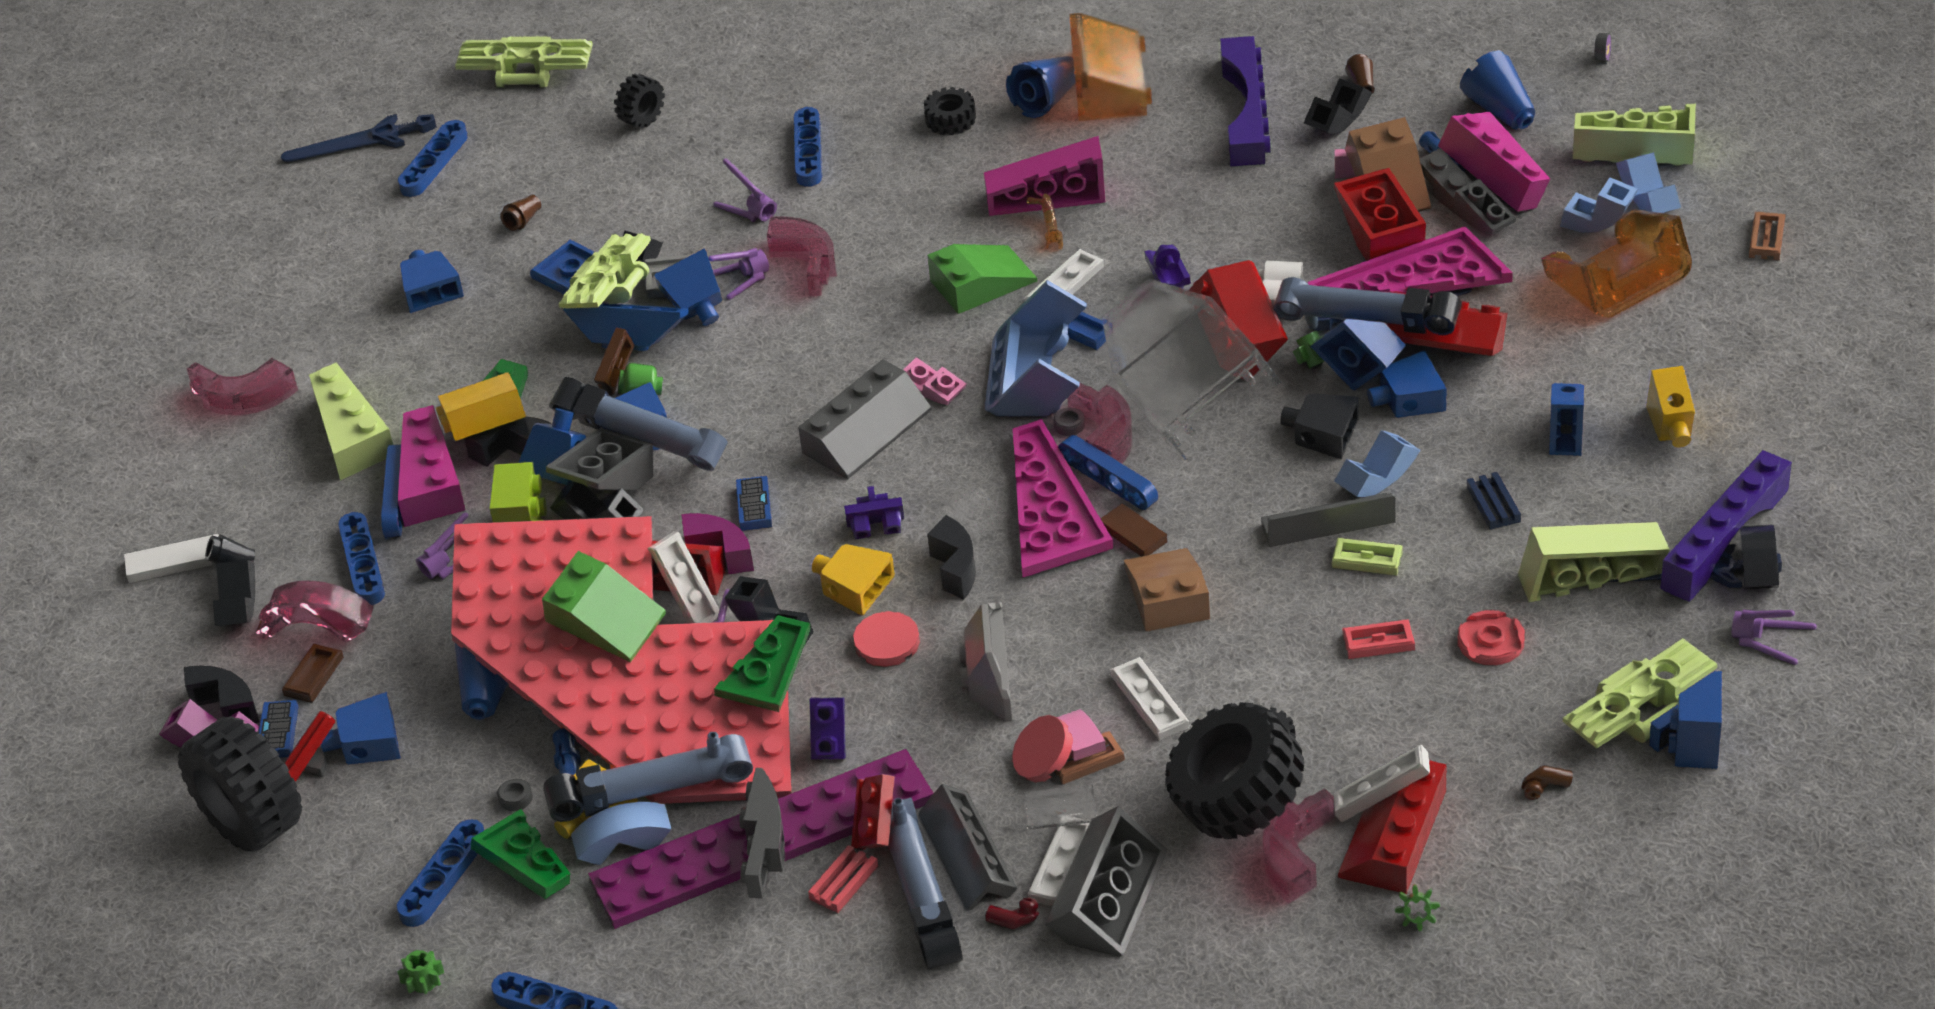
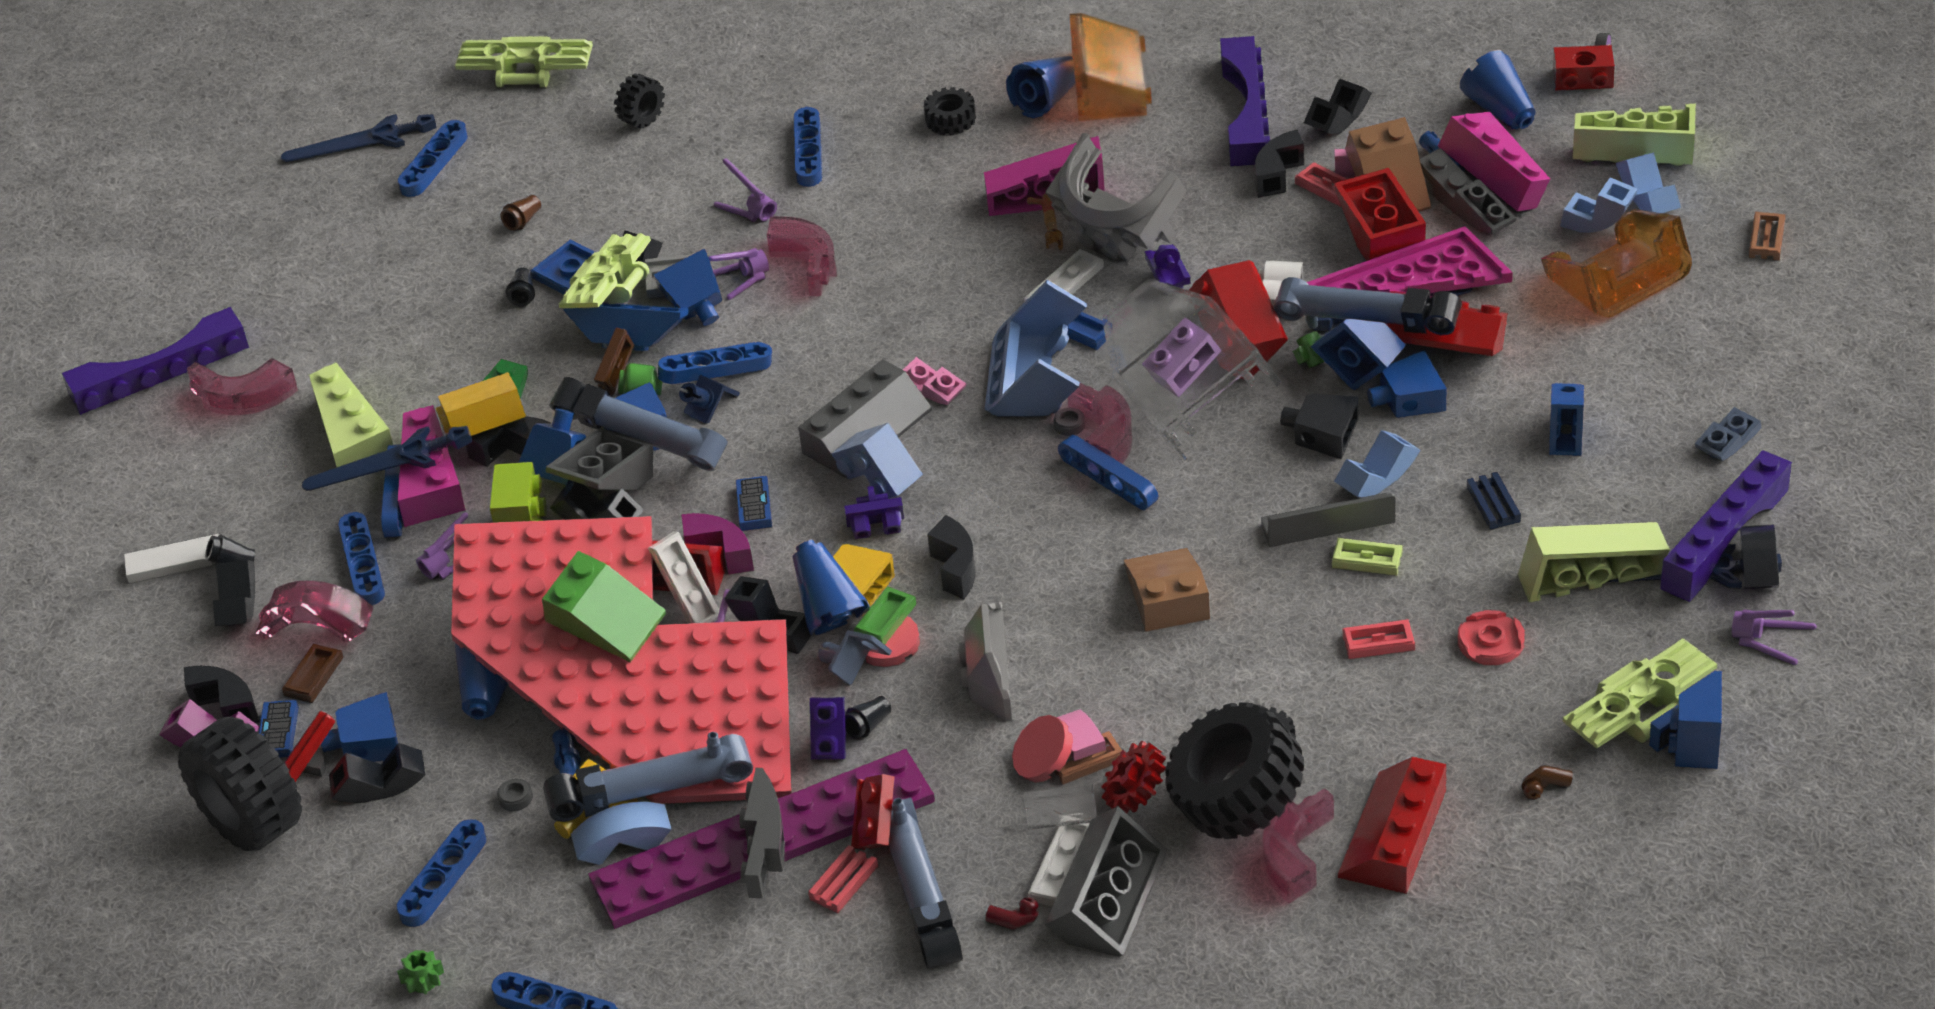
(103, 383): none -> dark purple arch
(366, 781): none -> black brick
(412, 451): none -> dark blue sword
(429, 280): blue torso -> none
(521, 288): none -> black cone
(522, 855): green wing -> none
(703, 397): none -> dark blue bracket
(744, 358): none -> blue beam
(768, 667): green wing -> none
(825, 589): none -> blue cone
(849, 656): none -> sand blue bracket
(866, 716): none -> black cone
(880, 458): none -> medium blue brick
(886, 614): none -> bright green tile
(965, 846): dark grey panel -> none
(977, 273): bright green slope -> none
(1053, 509): dark pink wing -> none
(1106, 219): none -> light grey piece
(1134, 530): reddish brown tile -> none
(1134, 777): none -> red gear
(1149, 698): white tile -> none
(1181, 357): none -> lavender brick
(1272, 160): none -> black brick
(1320, 187): none -> coral tile
(1360, 71): reddish brown cone -> none
(1381, 783): white tile -> none
(1416, 897): bright green gear -> none
(1583, 67): none -> red brick
(1671, 418): yellow torso -> none
(1730, 435): none -> sand blue slope

